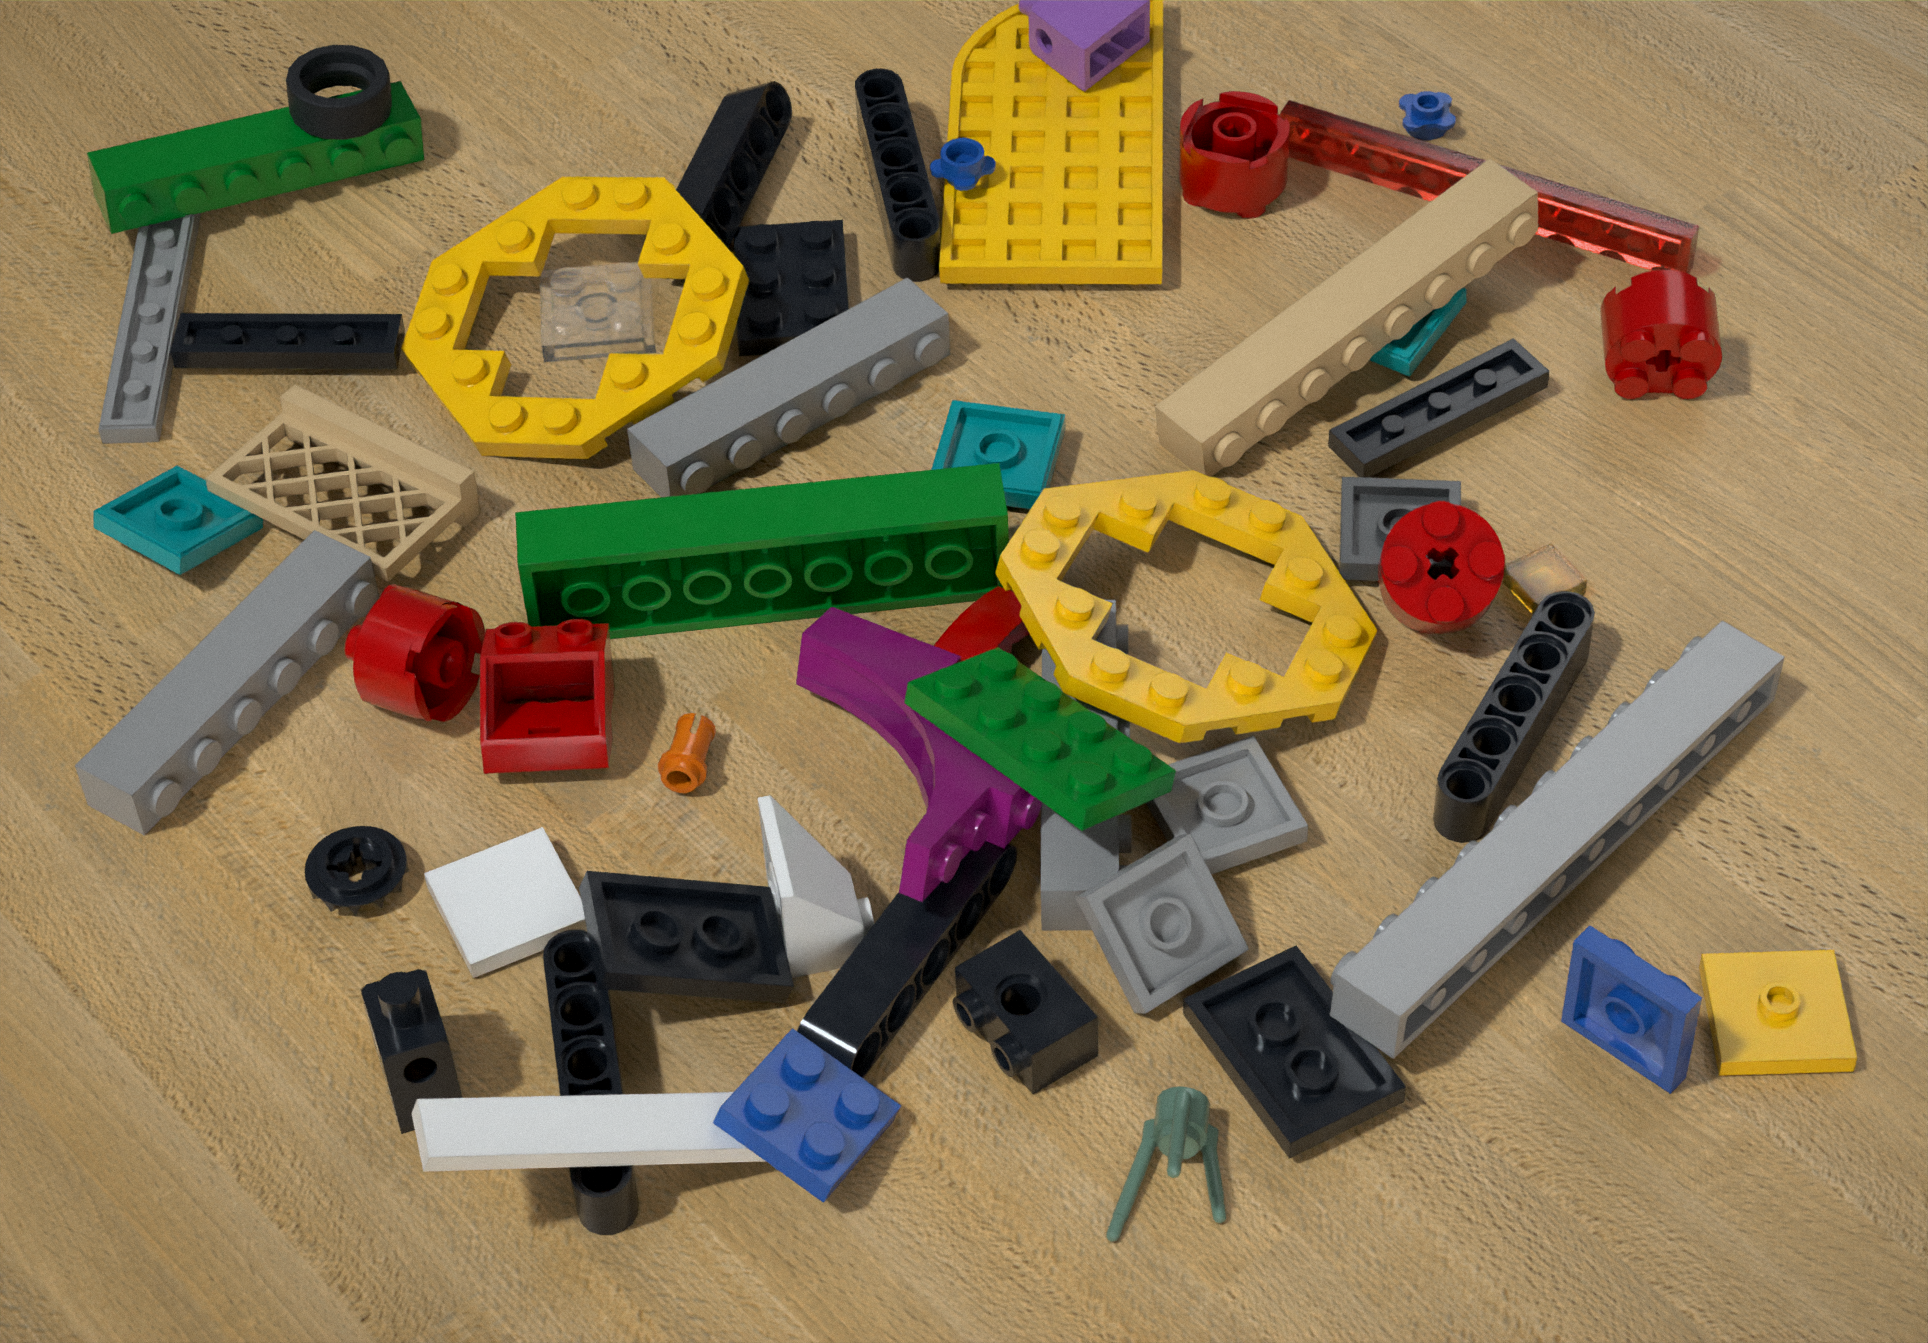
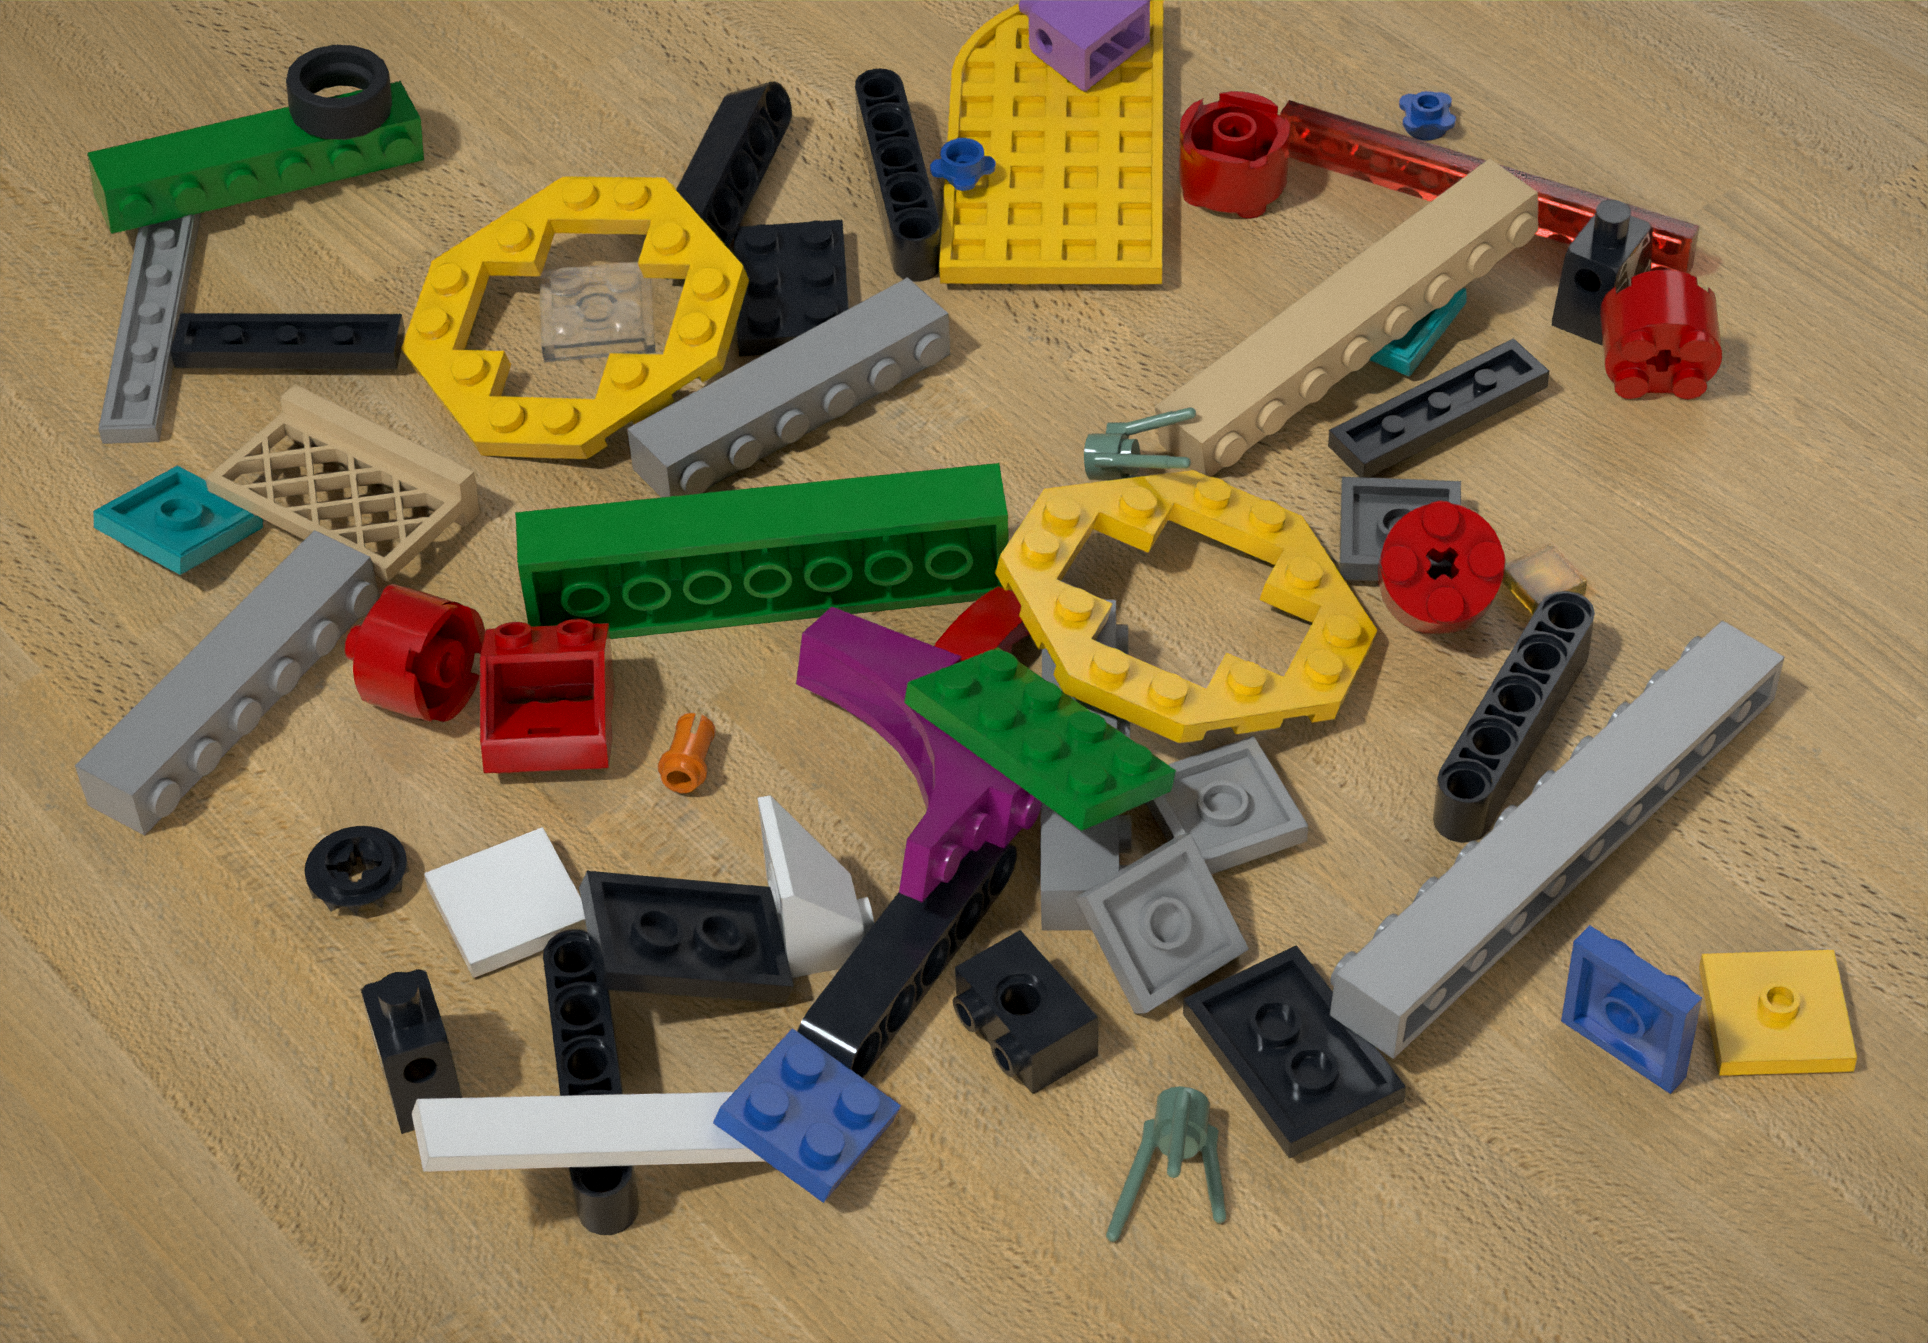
(1018, 439): teal plate -> none
(1118, 457): none -> sand green plant
(1607, 250): none -> black torso

